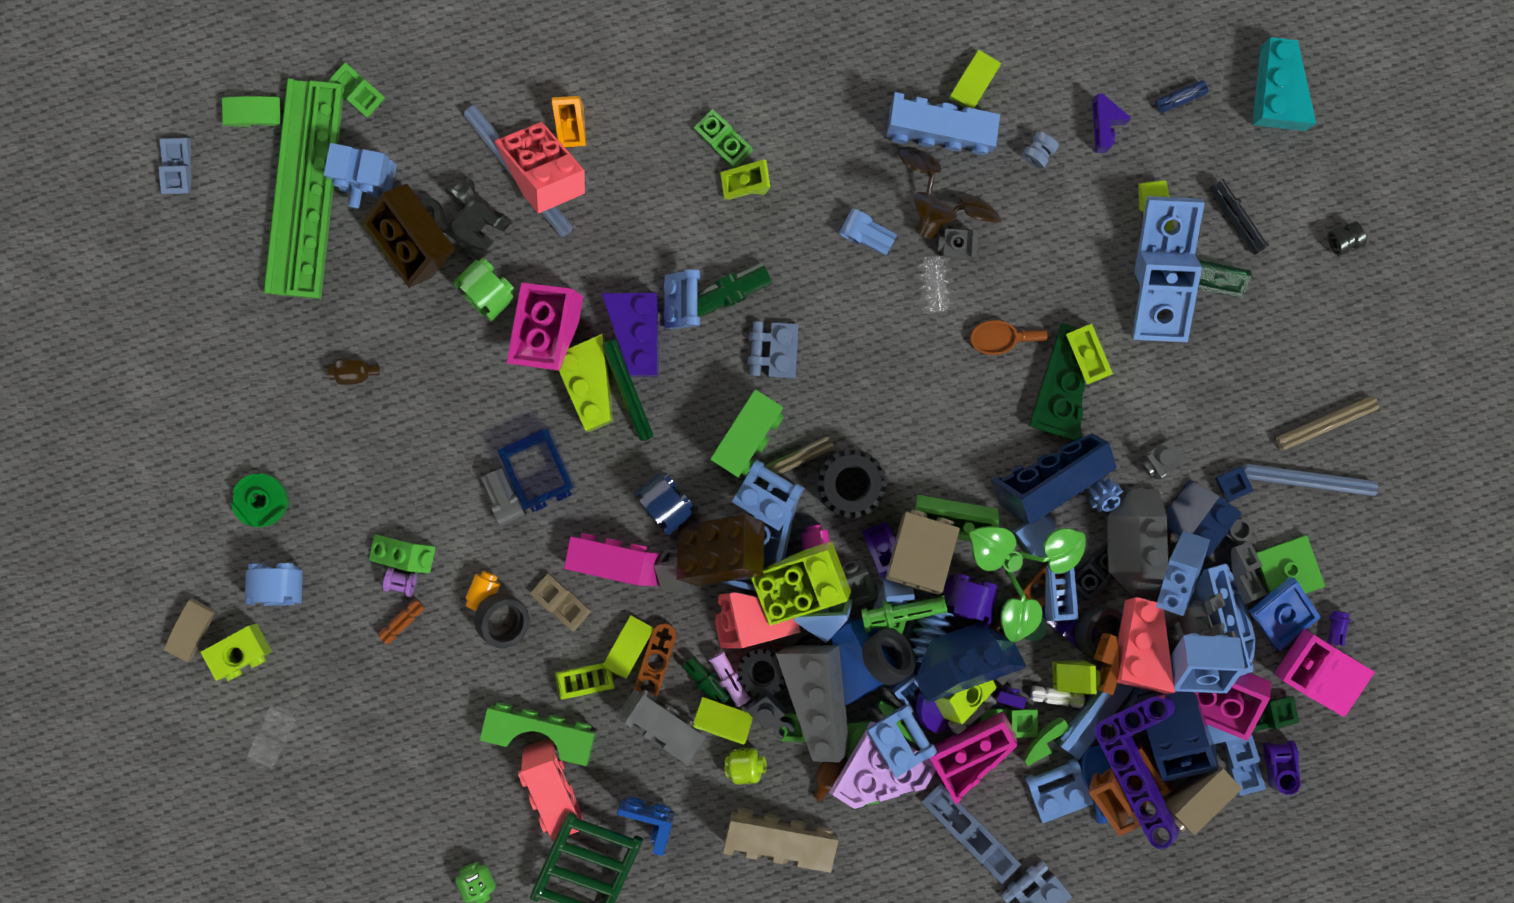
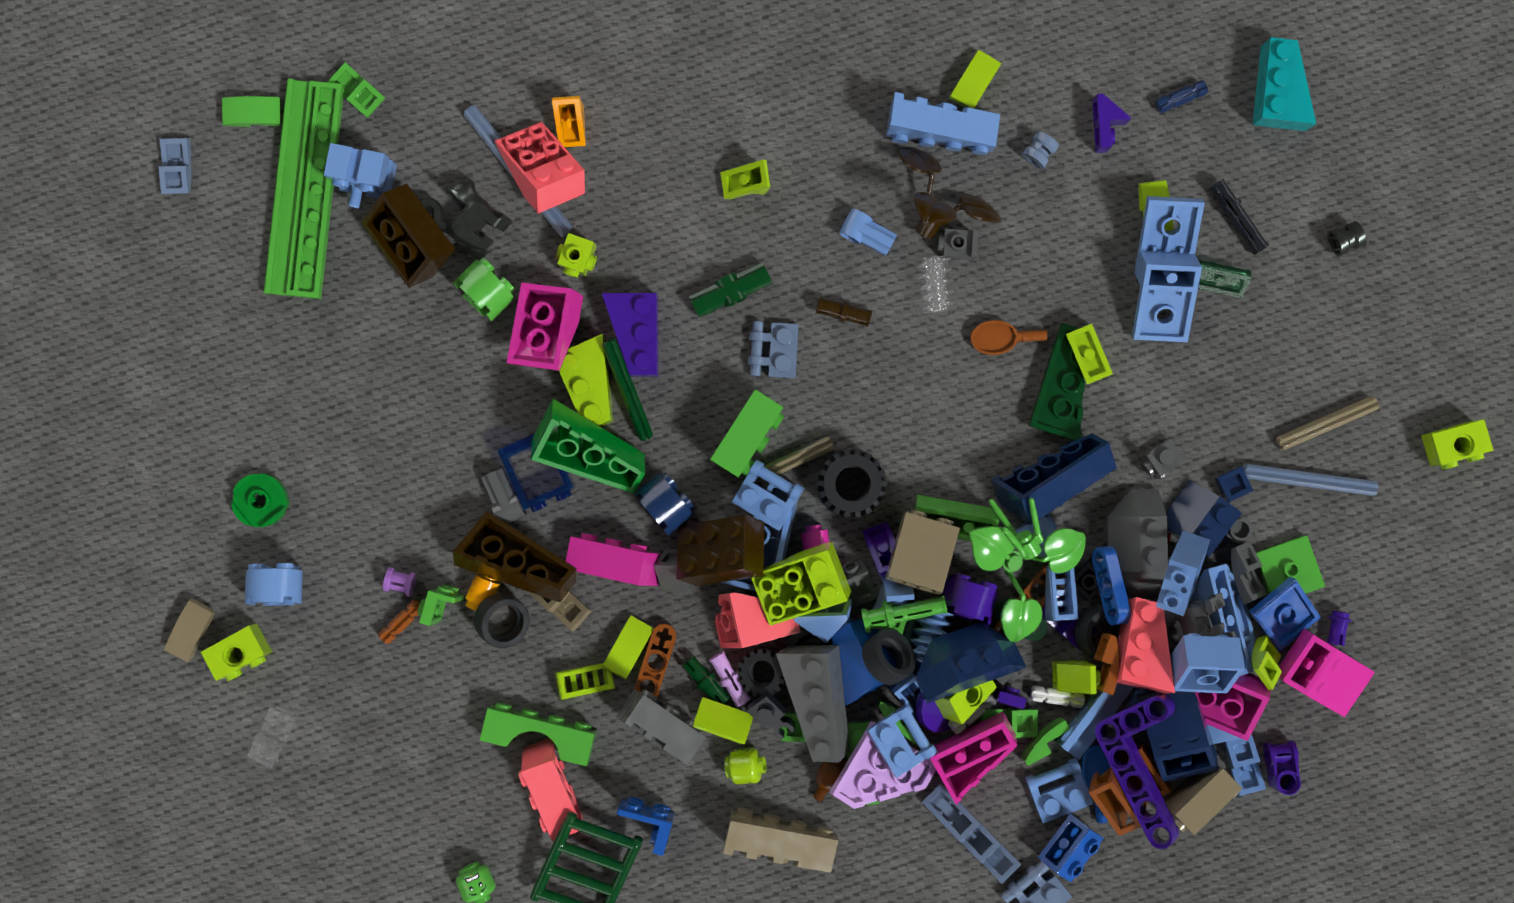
(351, 371): dark brown plant -> none
(402, 554): bright green bracket -> none
(432, 608): none -> bright green bracket
(513, 559): none -> dark brown wedge
(575, 246): none -> lime brick
(585, 449): none -> green wedge
(681, 300): medium blue plate -> none
(723, 138): bright green slope -> none
(843, 311): none -> dark brown pin
(1025, 542): none -> bright green plant
(1070, 848): none -> blue brick
(1104, 495): medium blue gear -> none
(1111, 585): none -> blue beam
(1265, 661): none -> lime slope
(1278, 714): dark green slope -> none
(1473, 440): none -> lime brick

